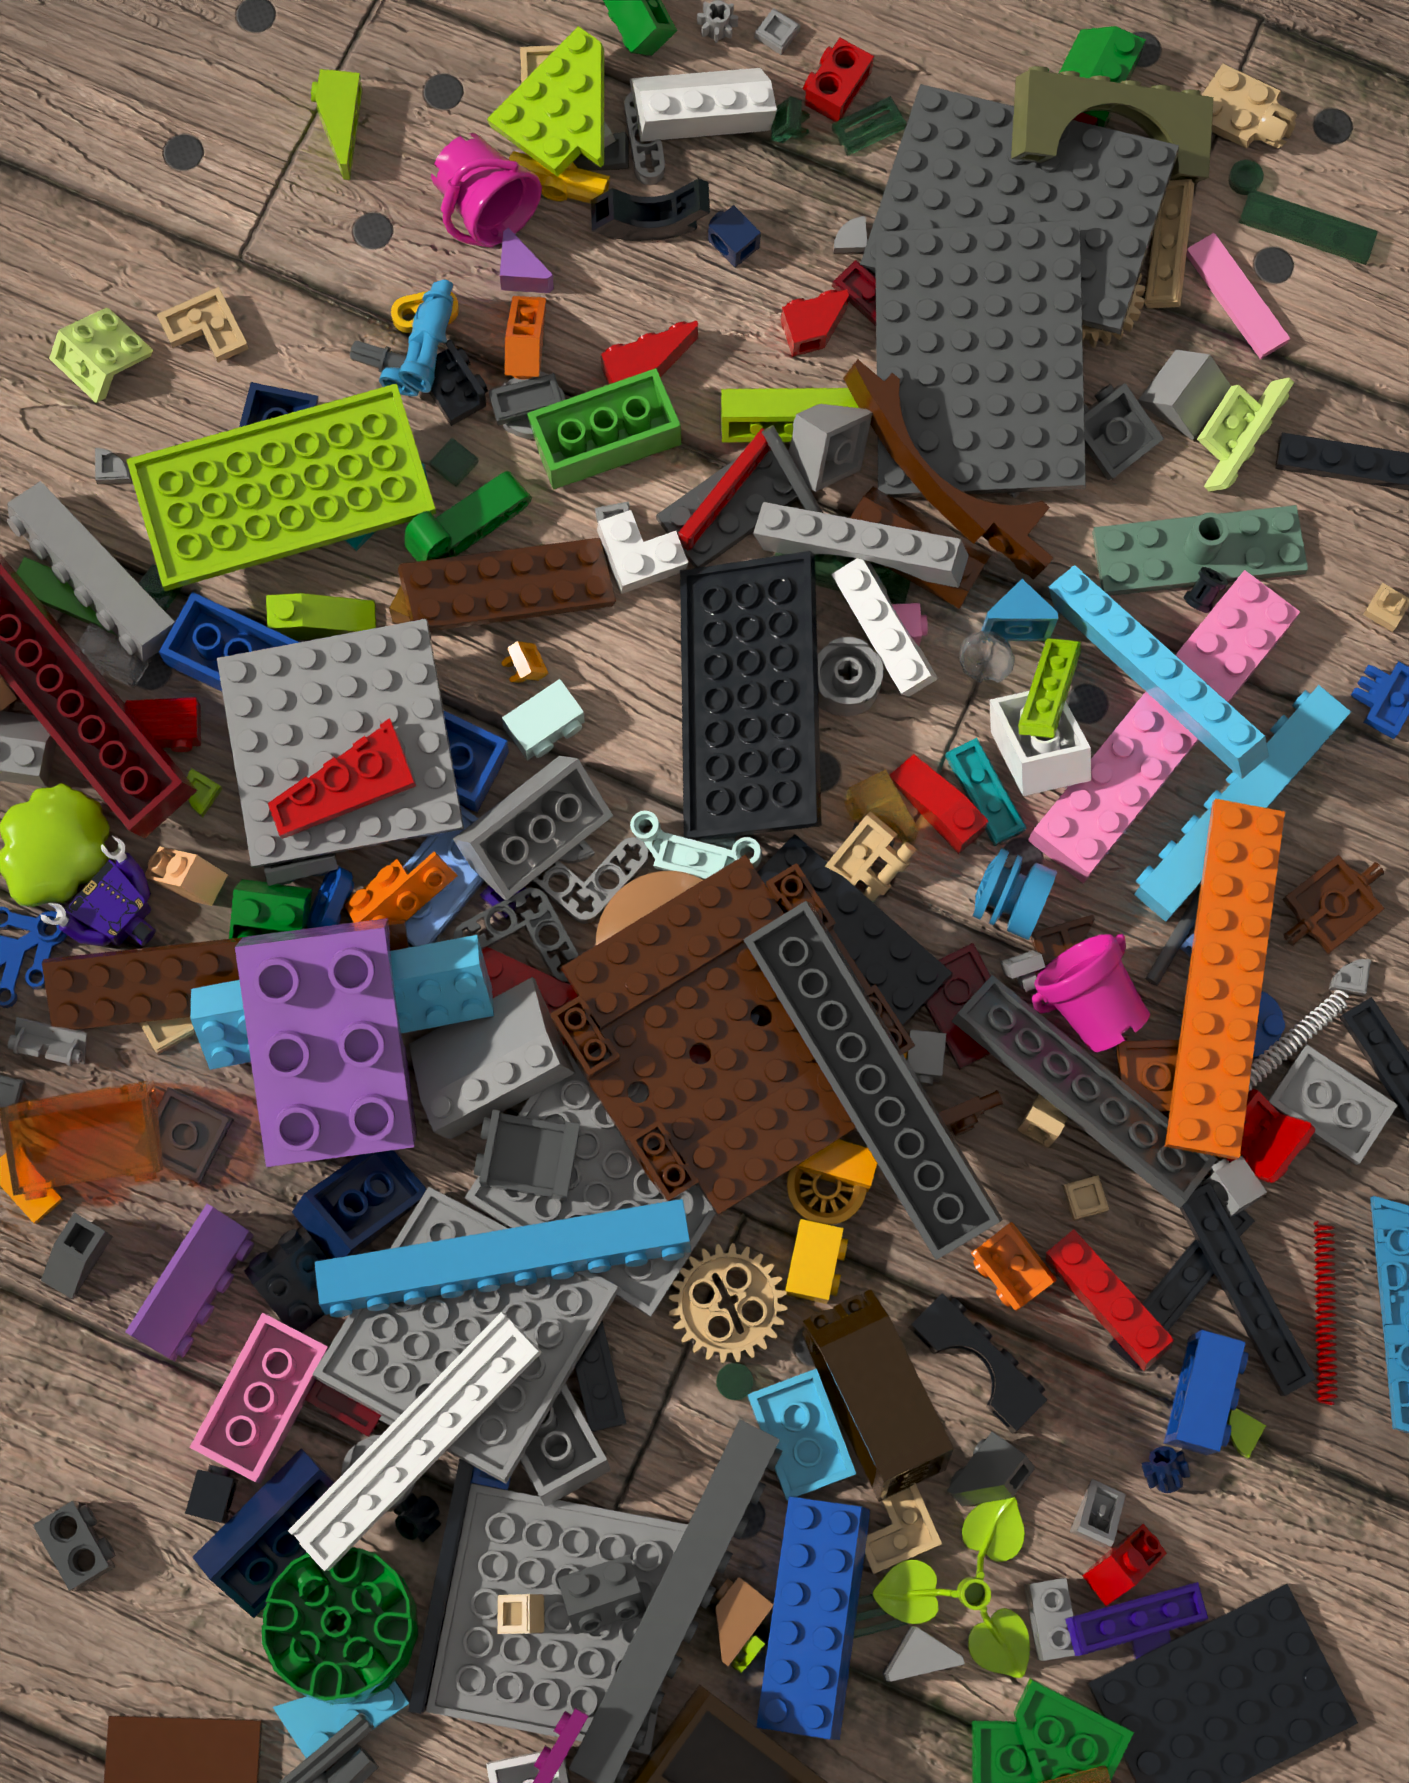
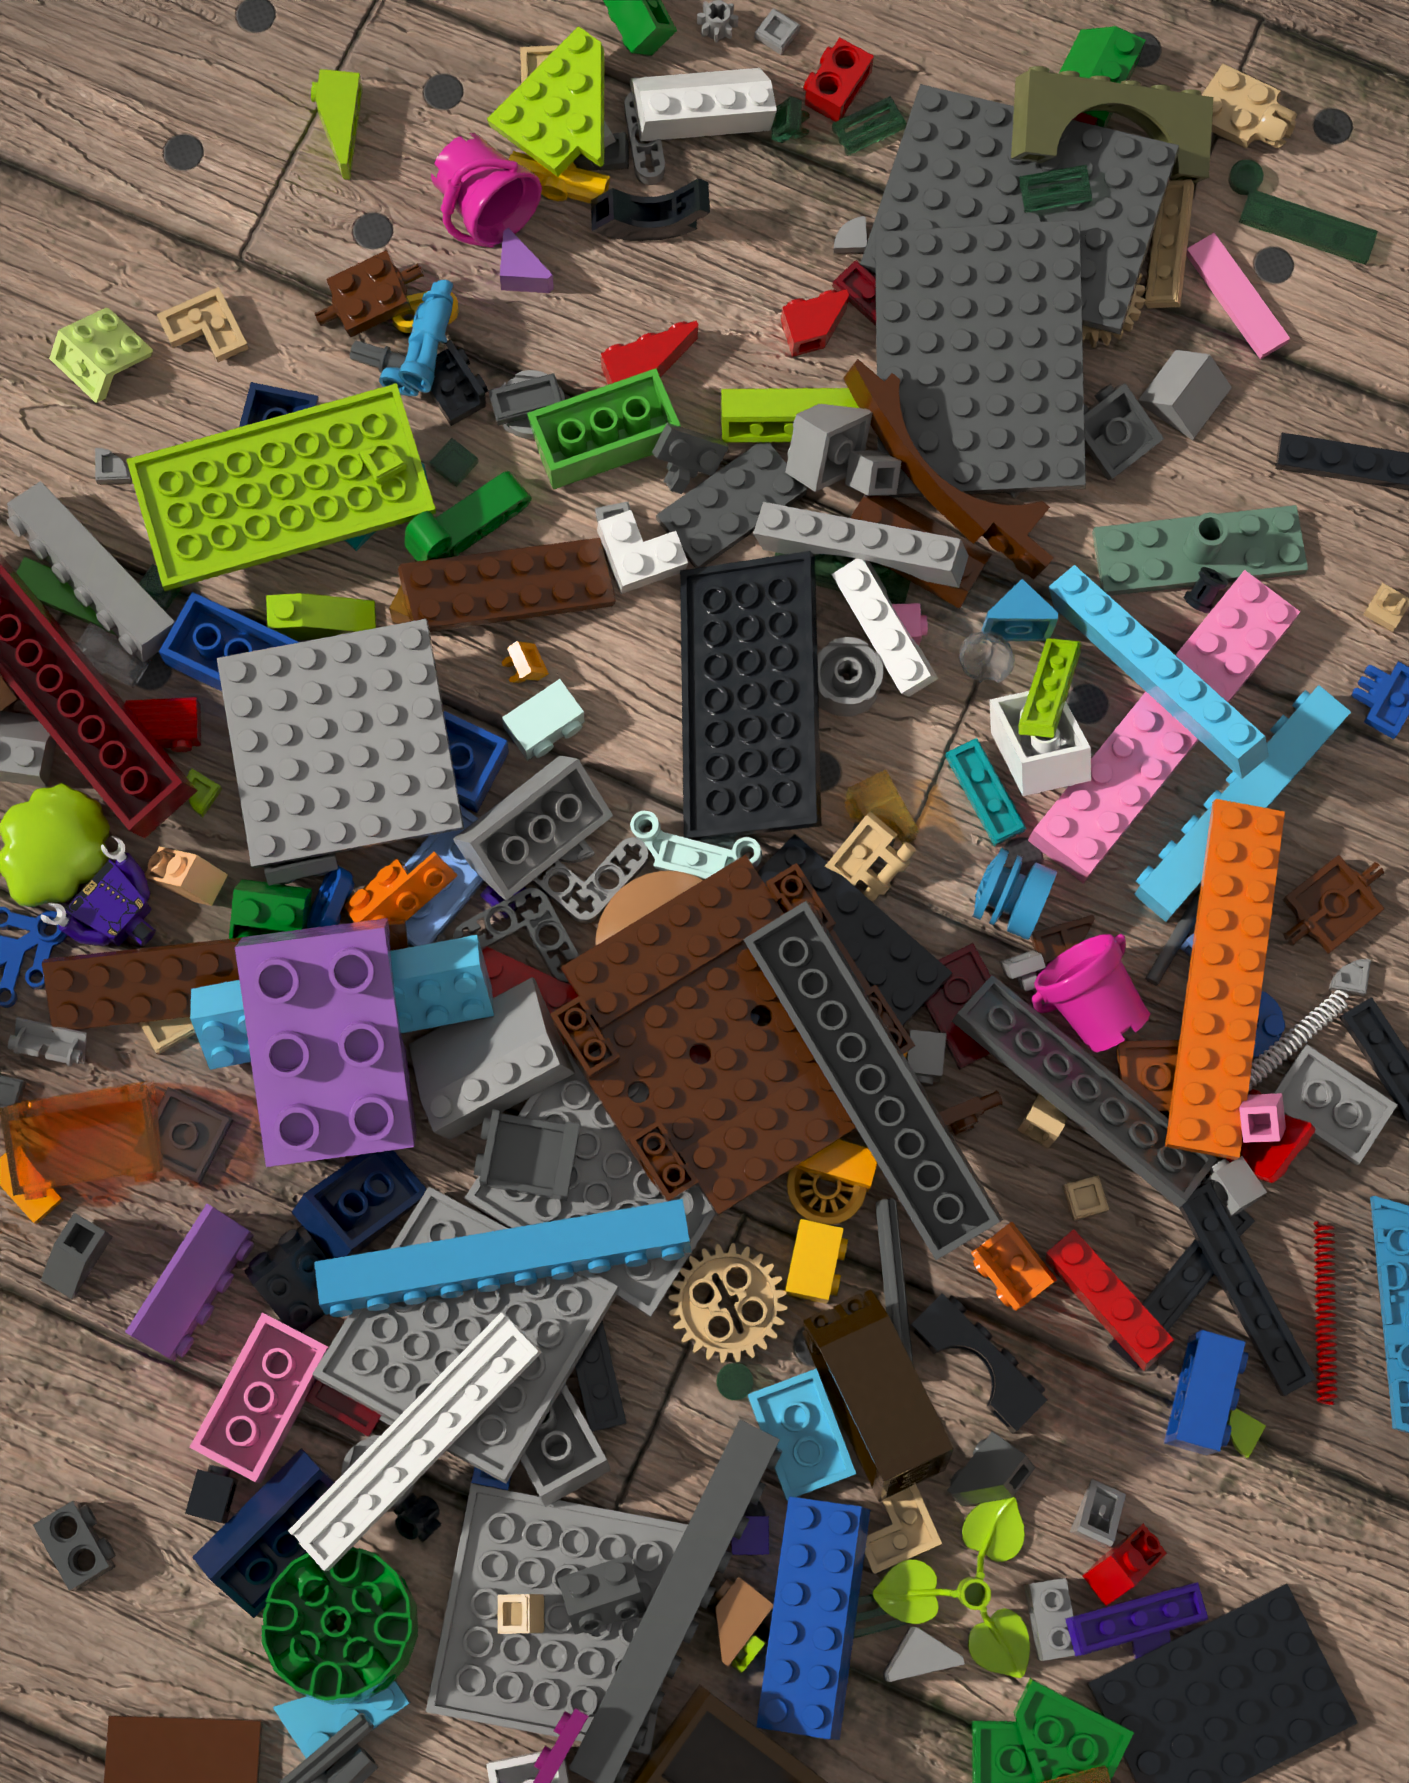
(355, 779): red wing -> none
(369, 293): none -> reddish brown plate
(382, 463): none -> lime tile
(441, 1589): black tile -> none
(525, 337): orange slope -> none
(687, 455): none -> dark grey hinge
(724, 491): red tile -> none
(733, 235): dark blue brick -> none
(754, 1538): none -> dark purple tile
(790, 469): dark grey bar -> none
(873, 472): none -> light grey brick
(893, 1269): none -> dark grey axle
(939, 803): red slope -> none
(1083, 195): none -> clear green tile
(1166, 1469): dark blue gear -> none
(1237, 427): yellowish green bracket -> none
(1262, 1118): none -> bright pink brick

